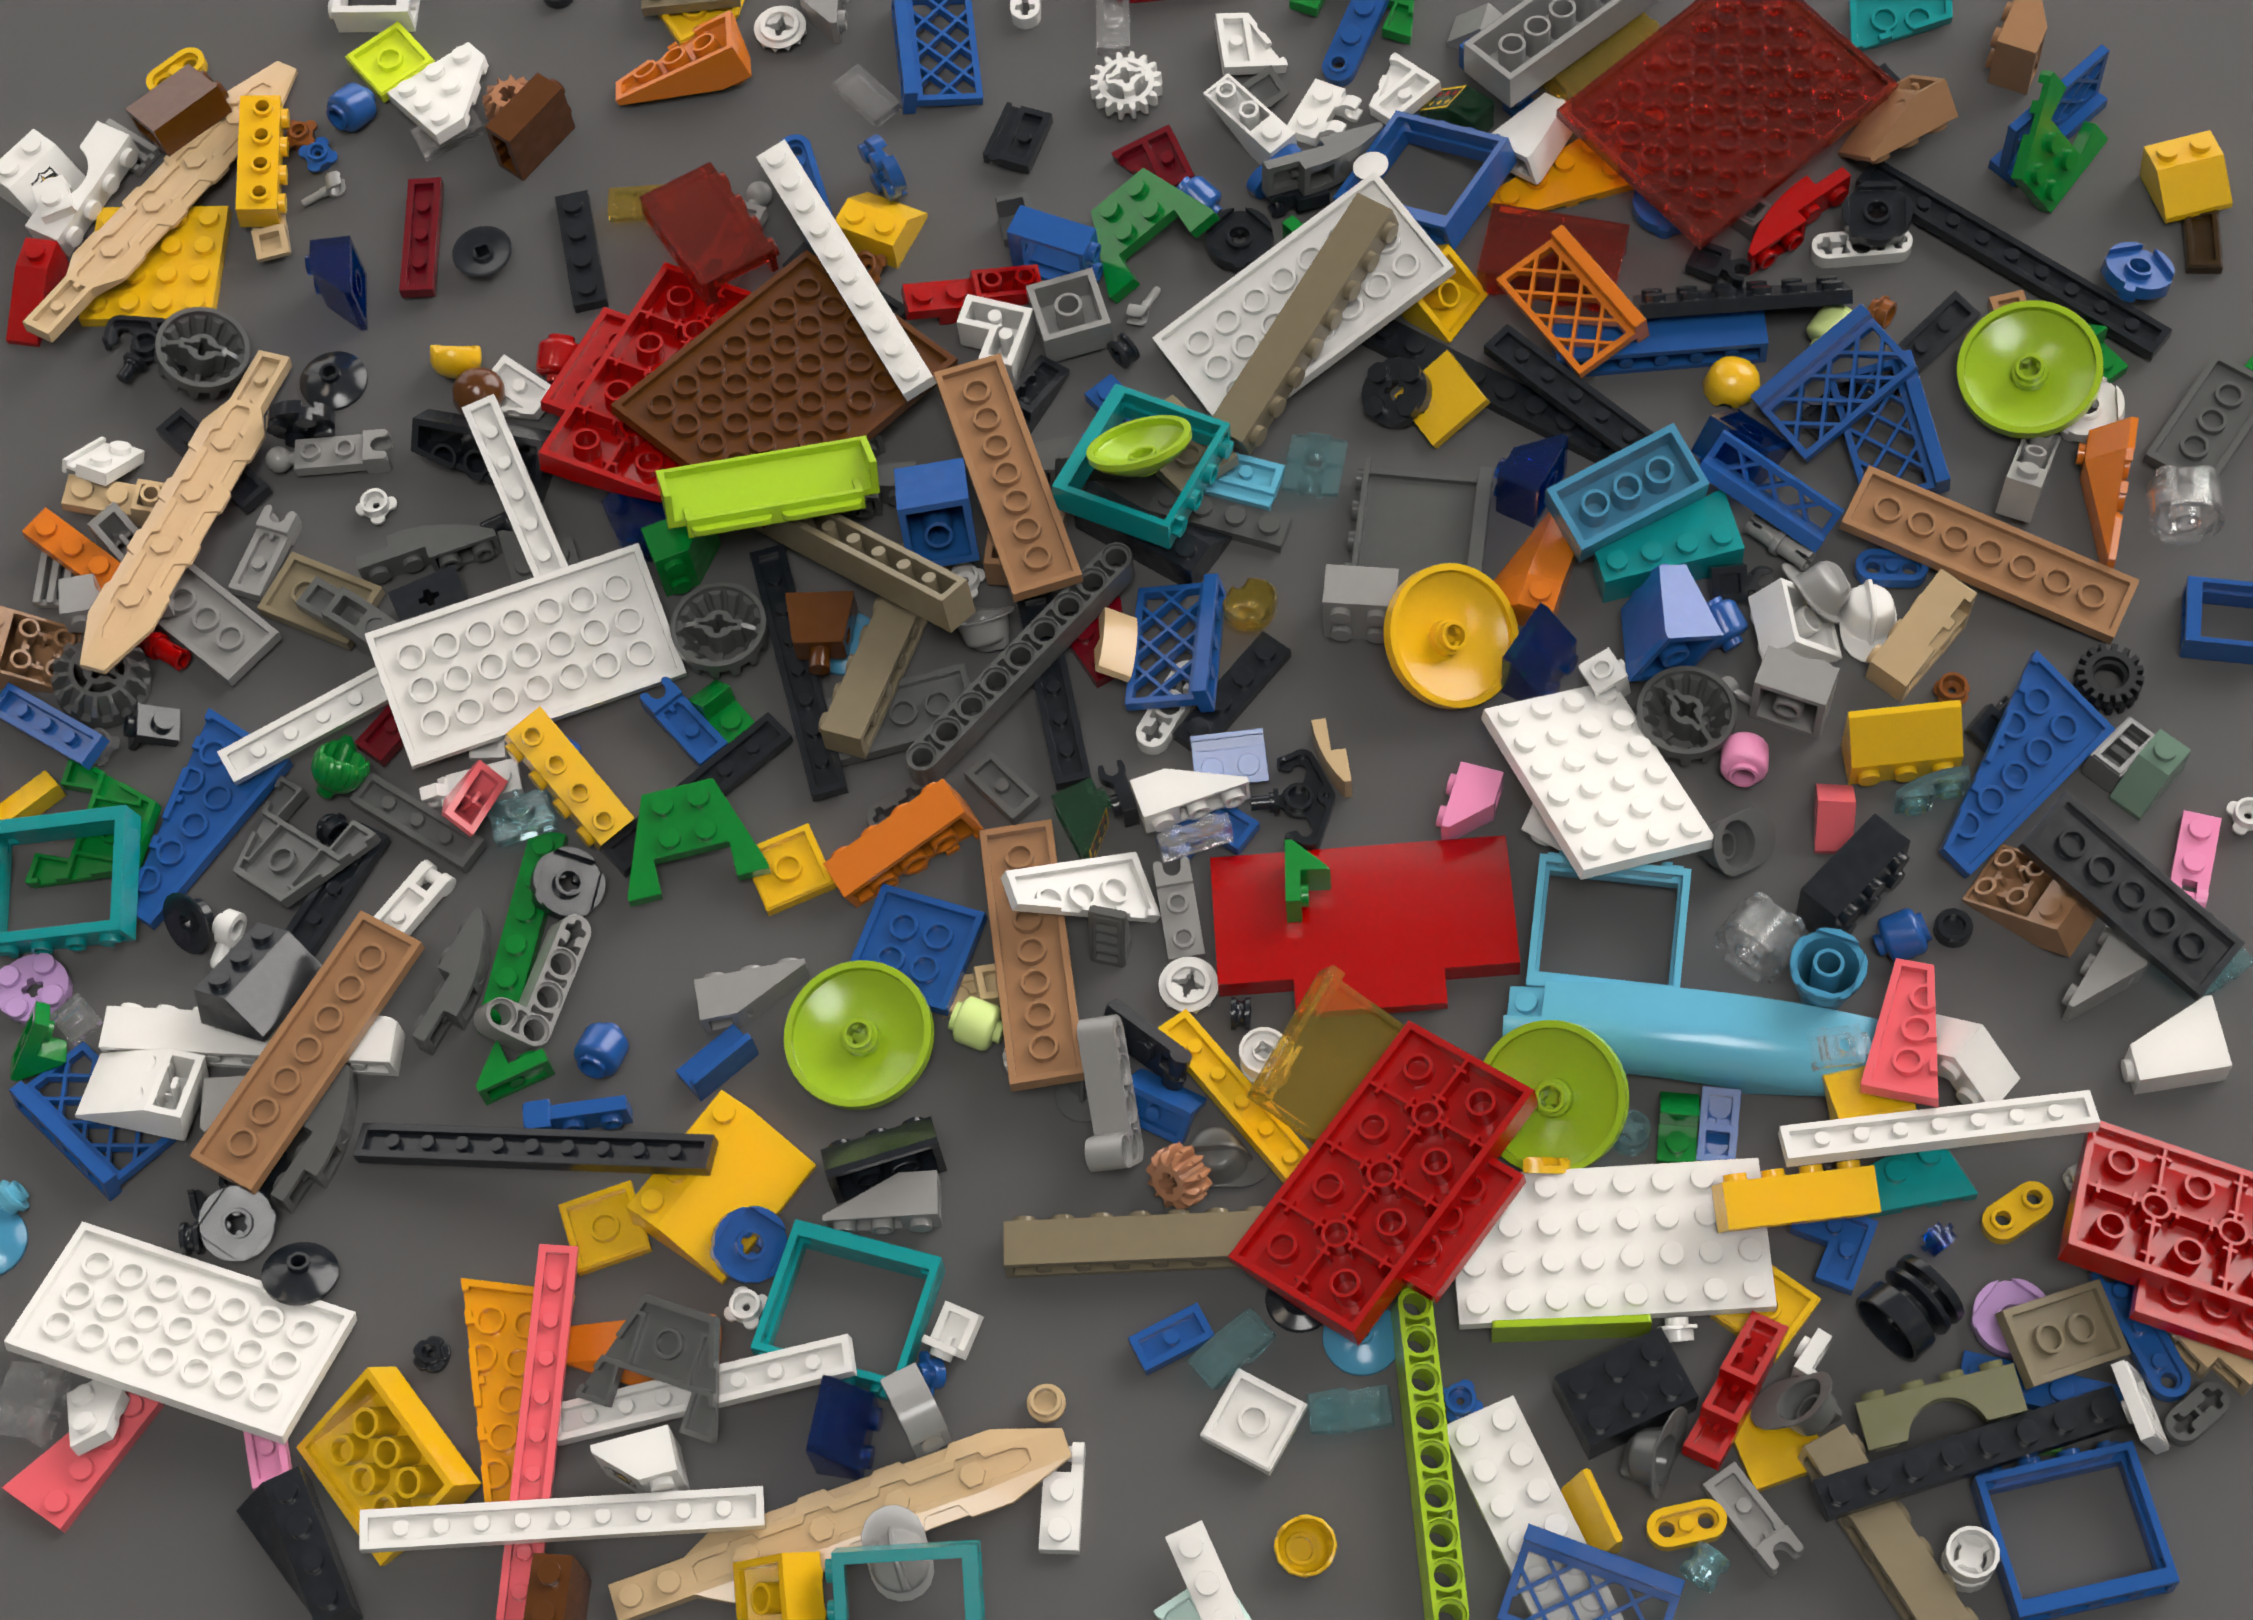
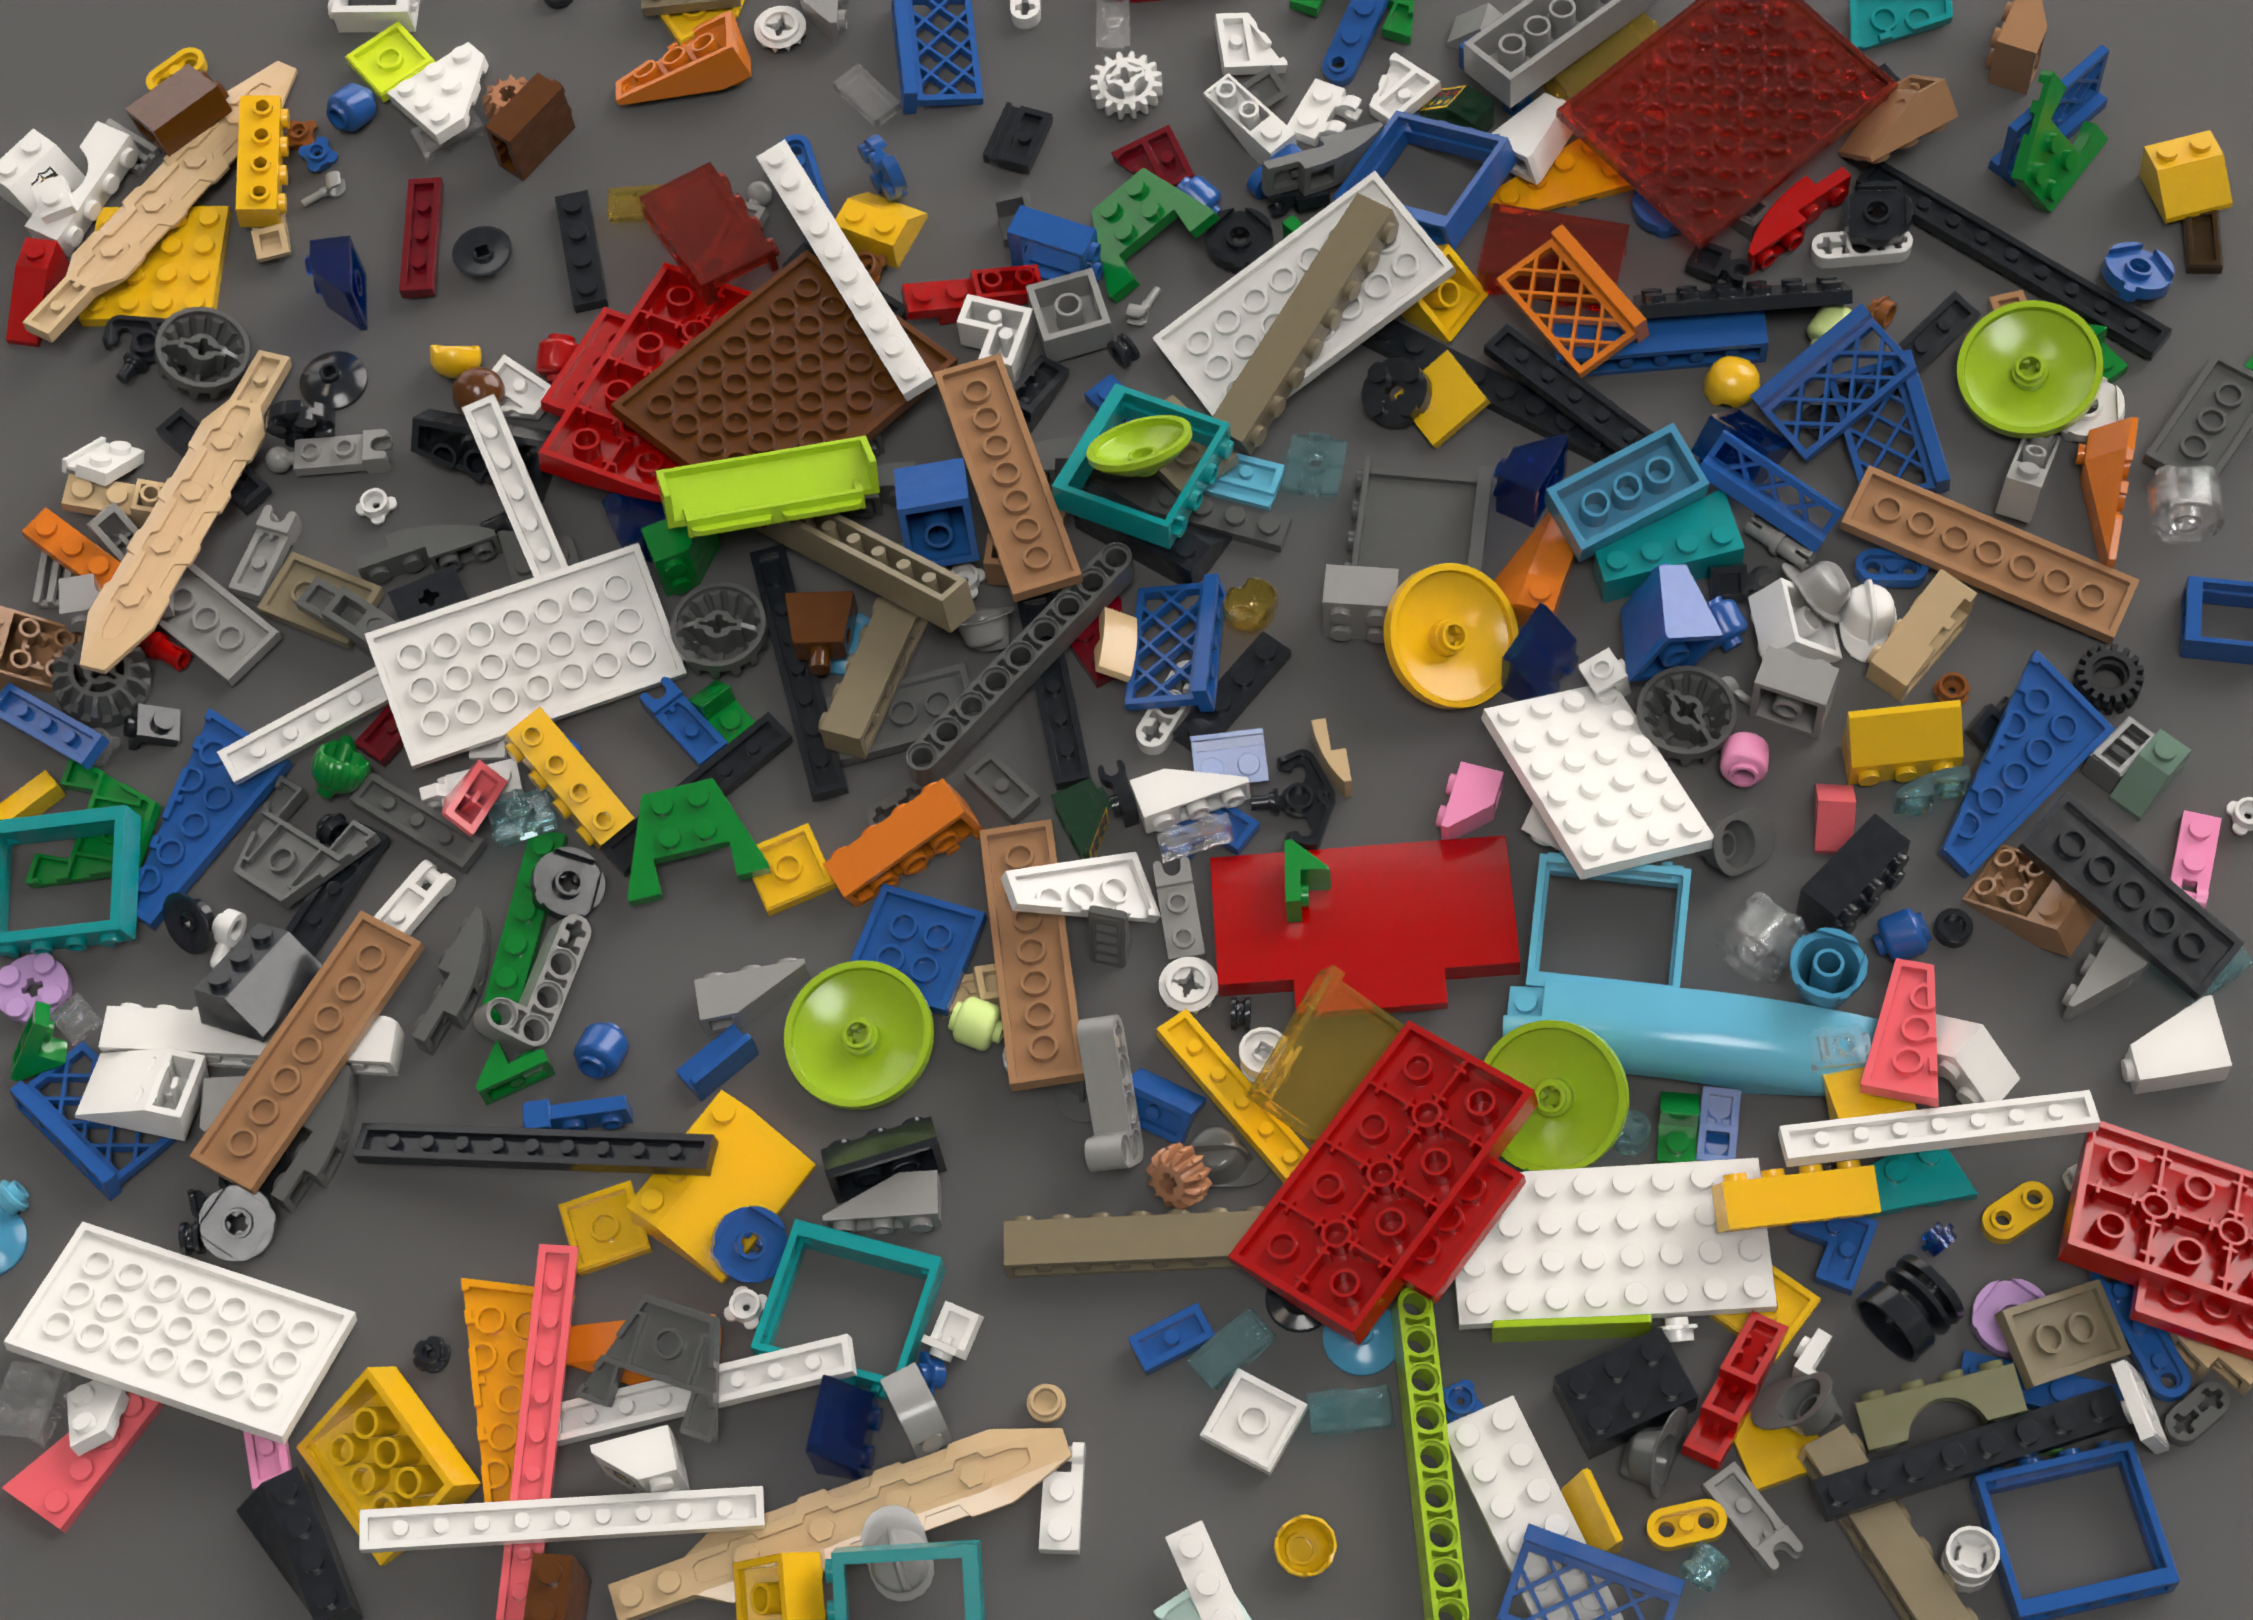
(303, 1284): black dish -> none
(1152, 1046): black plate -> none
(1369, 163): white sticker -> none
(1548, 1165): yellow tile -> none

